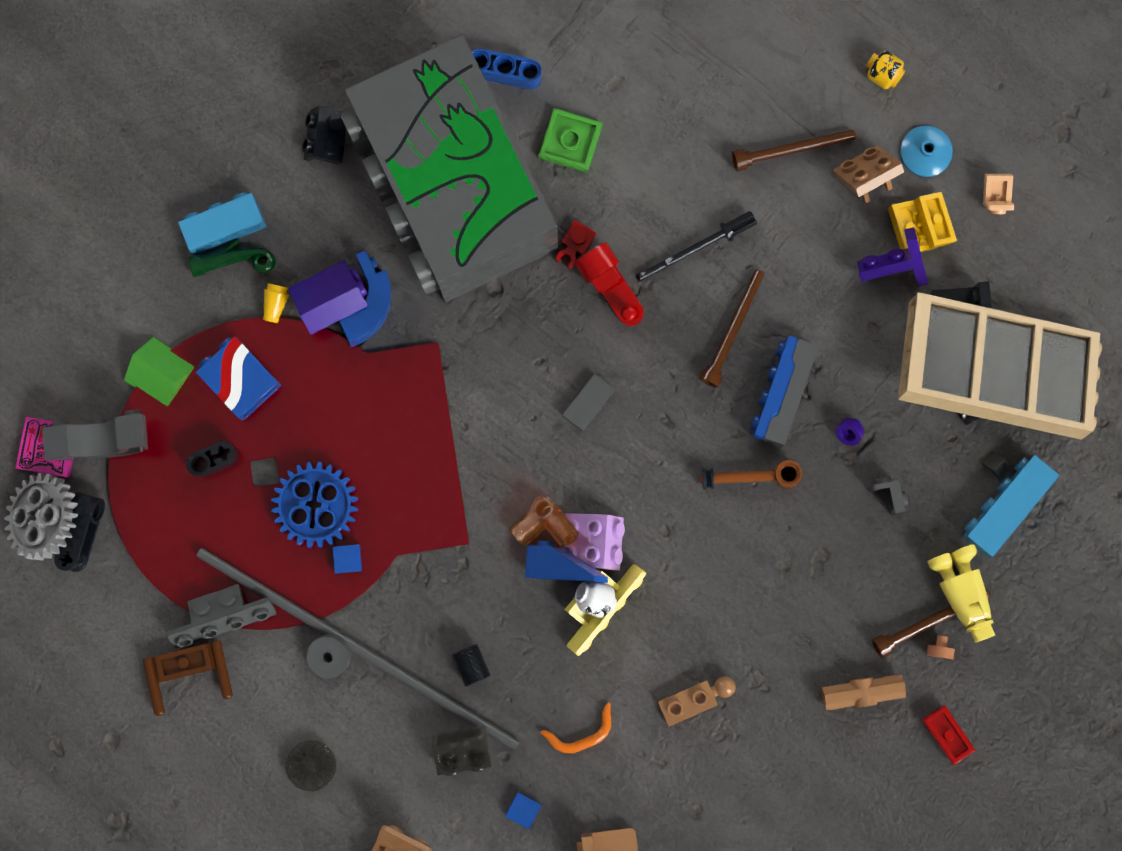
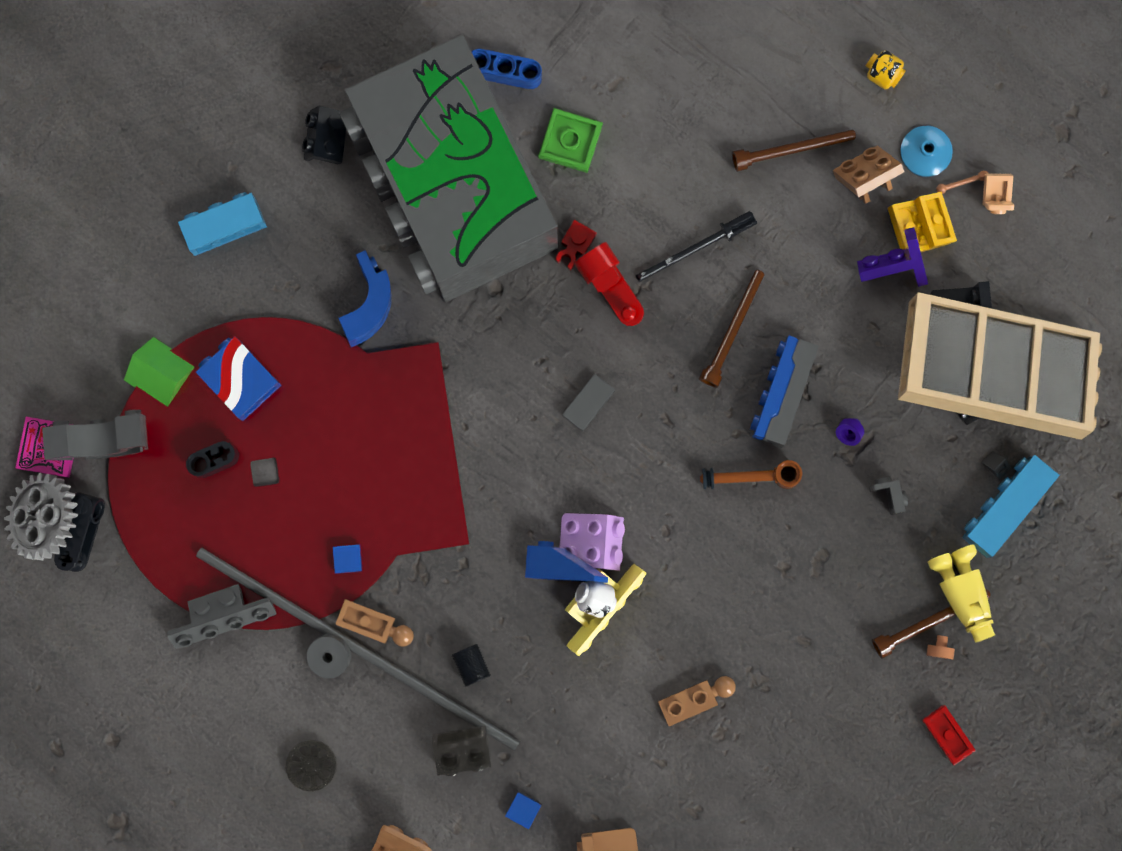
(183, 664): reddish brown plate -> none
(228, 256): dark green plant -> none
(274, 302): yellow cone -> none
(328, 296): dark purple brick -> none
(339, 507): blue gear -> none
(373, 624): none -> medium nougat plate
(534, 523): clear orange piece -> none
(586, 742): orange animal -> none
(863, 692): medium nougat piece -> none
(942, 188): none -> nougat hinge

